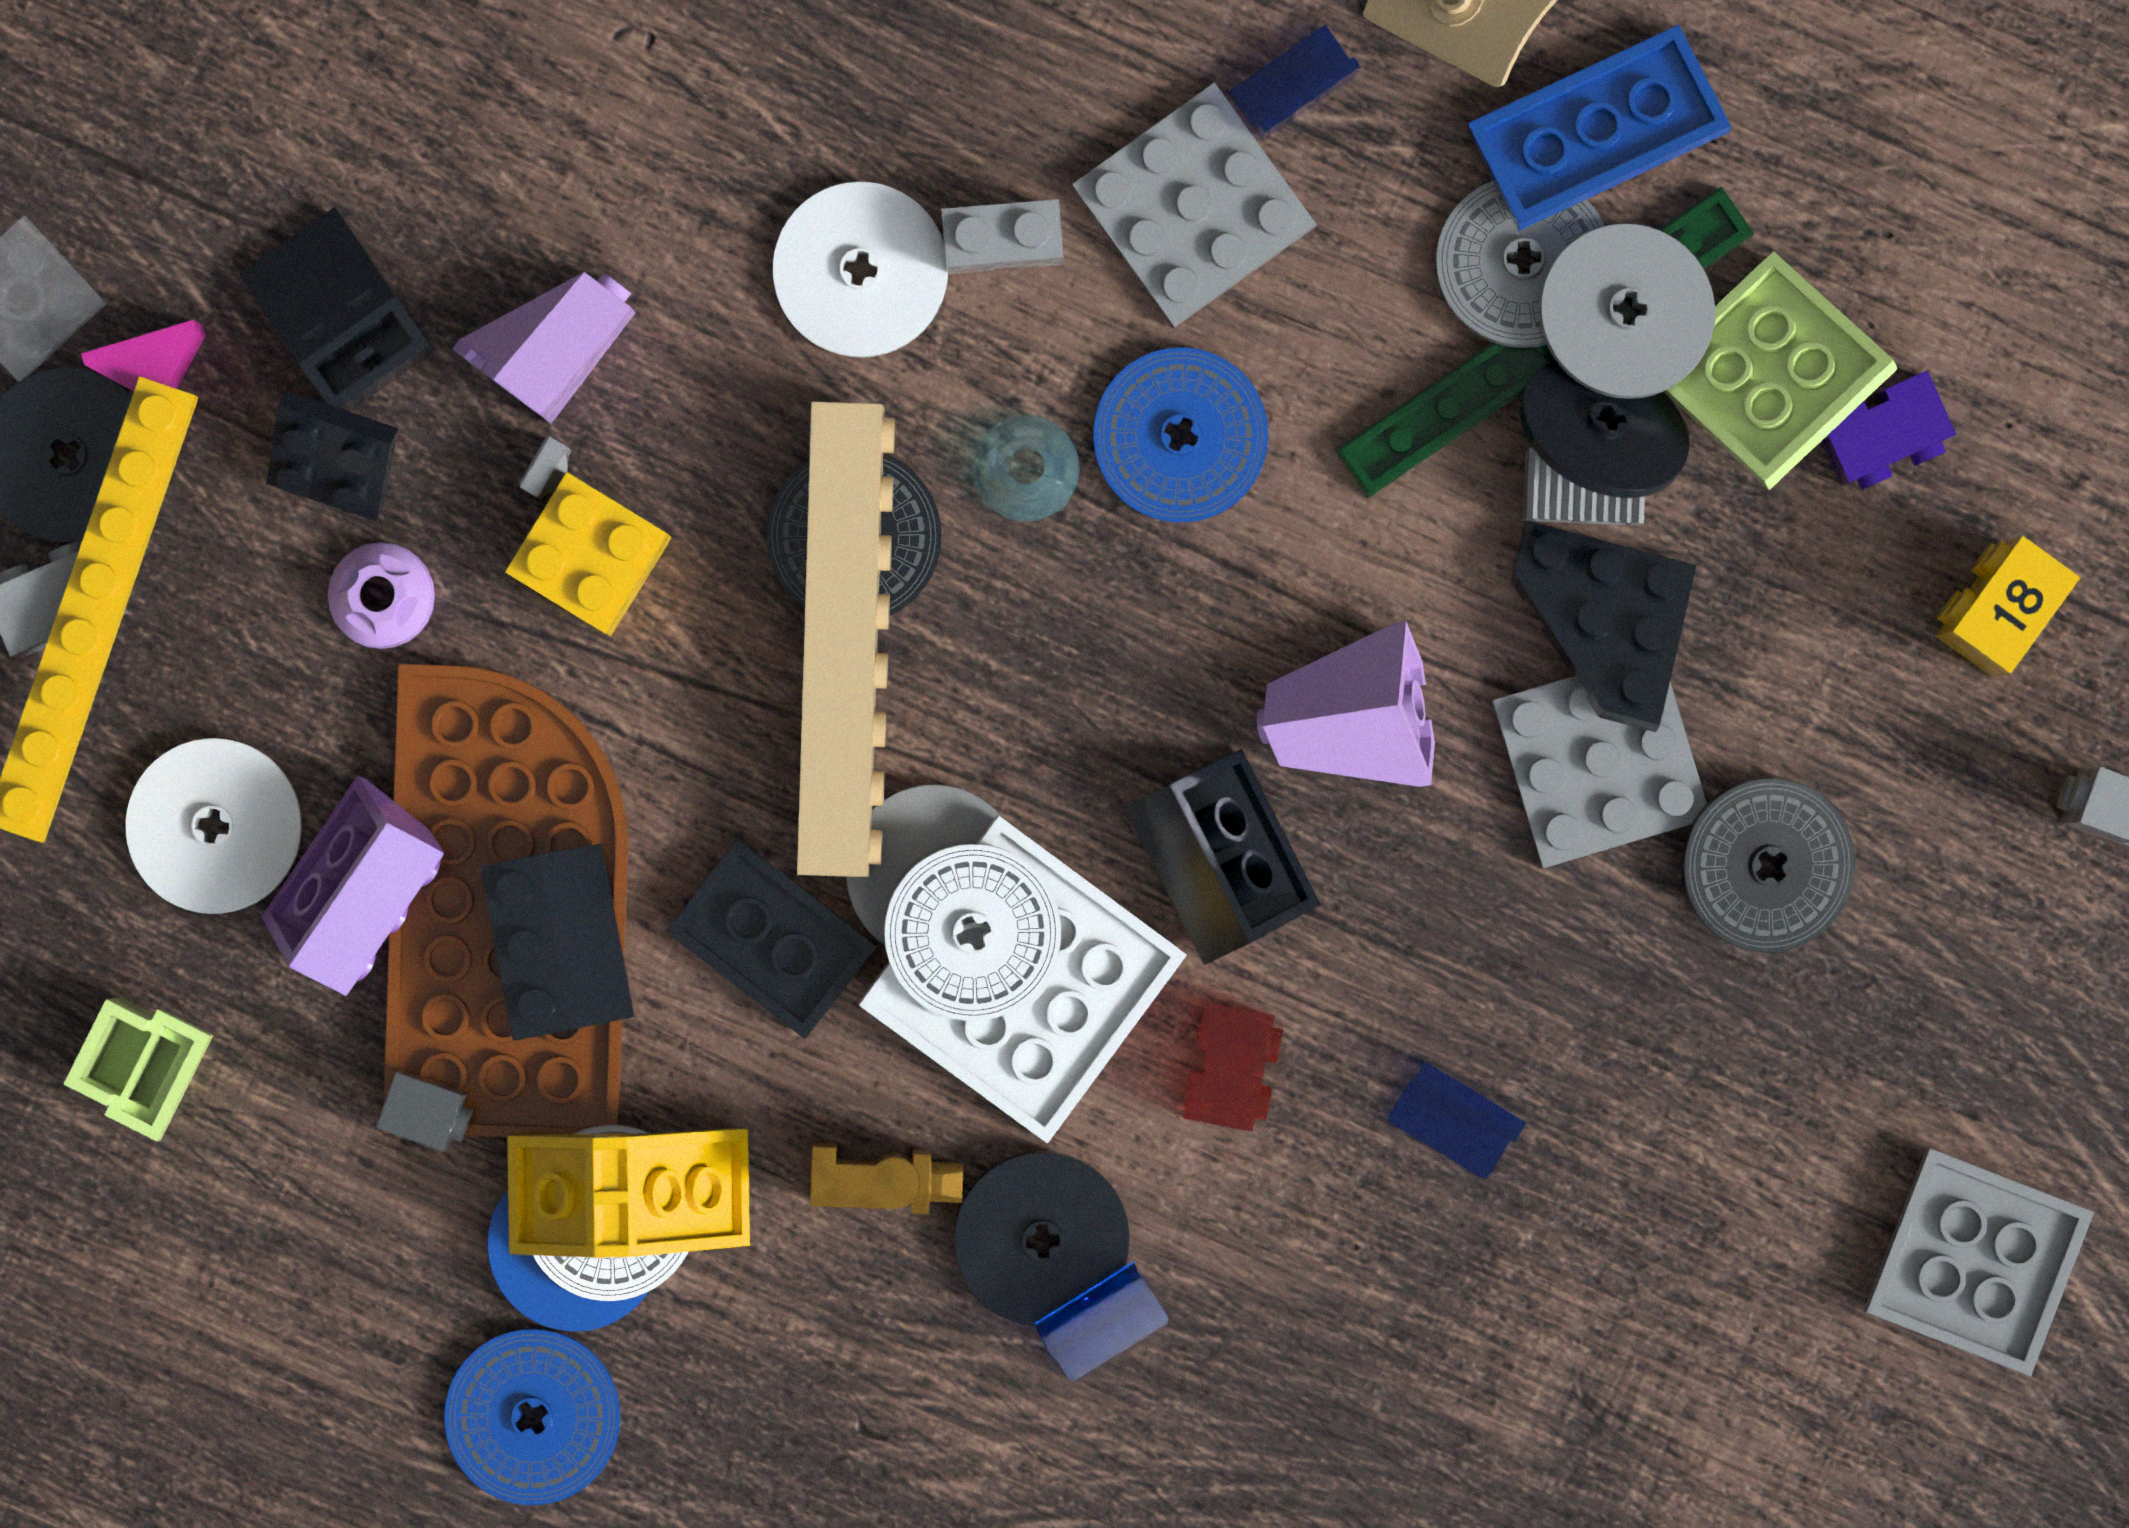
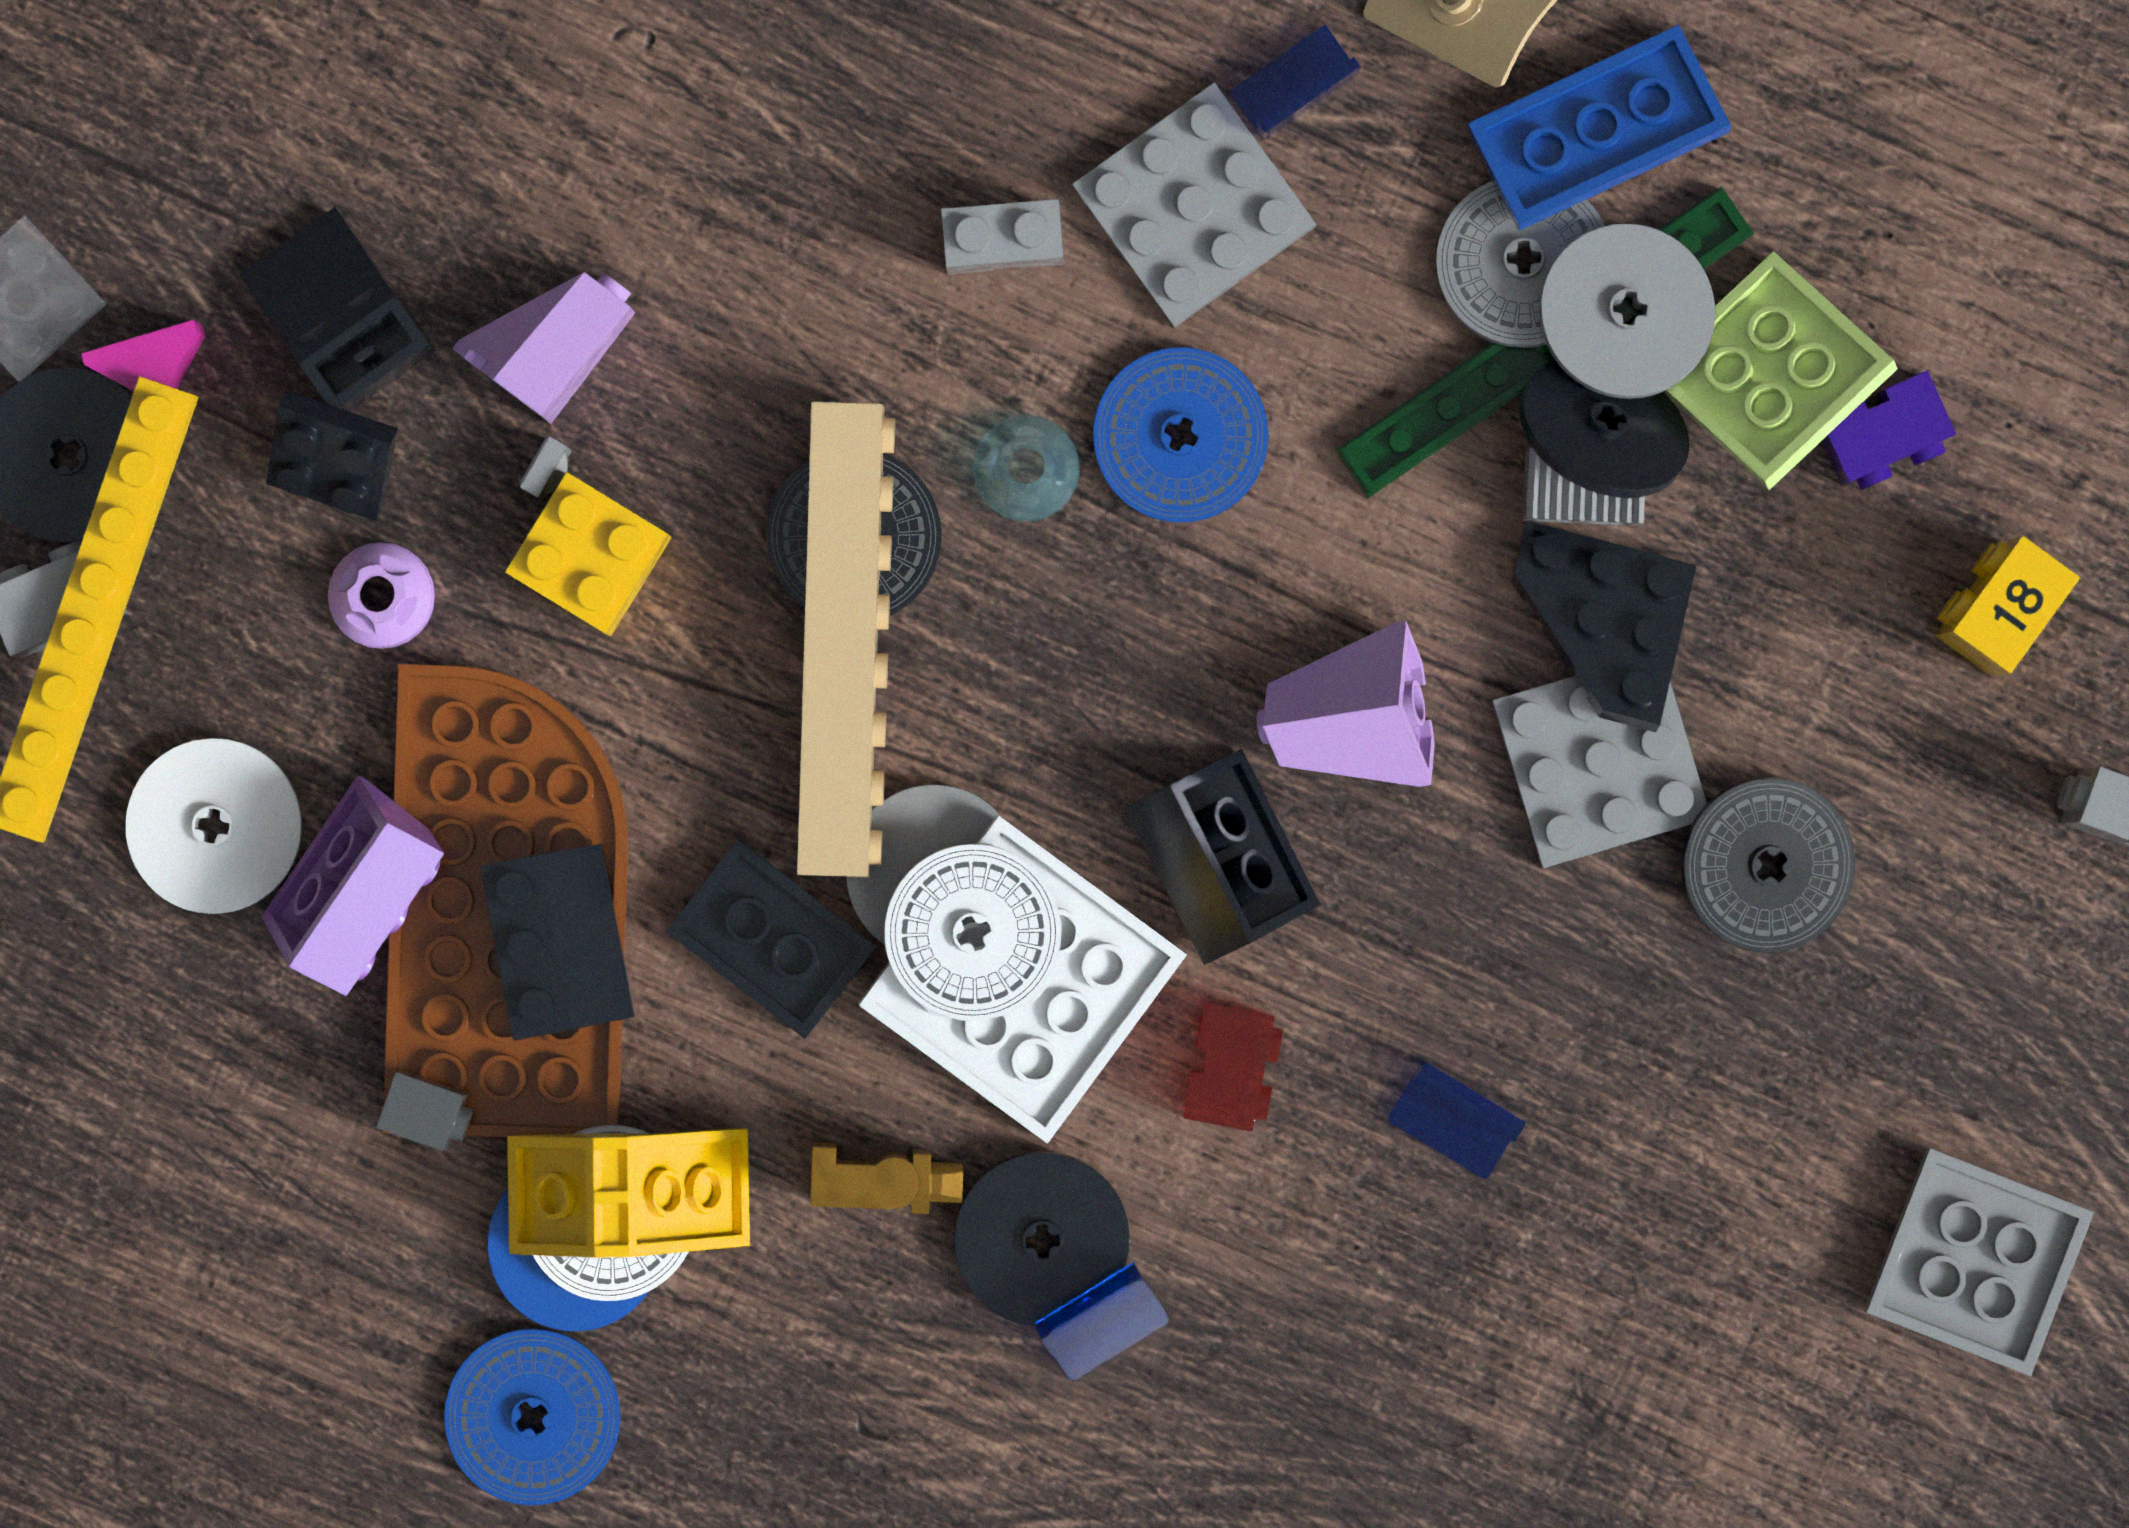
(138, 1064): yellowish green plate -> none
(835, 230): white piece -> none

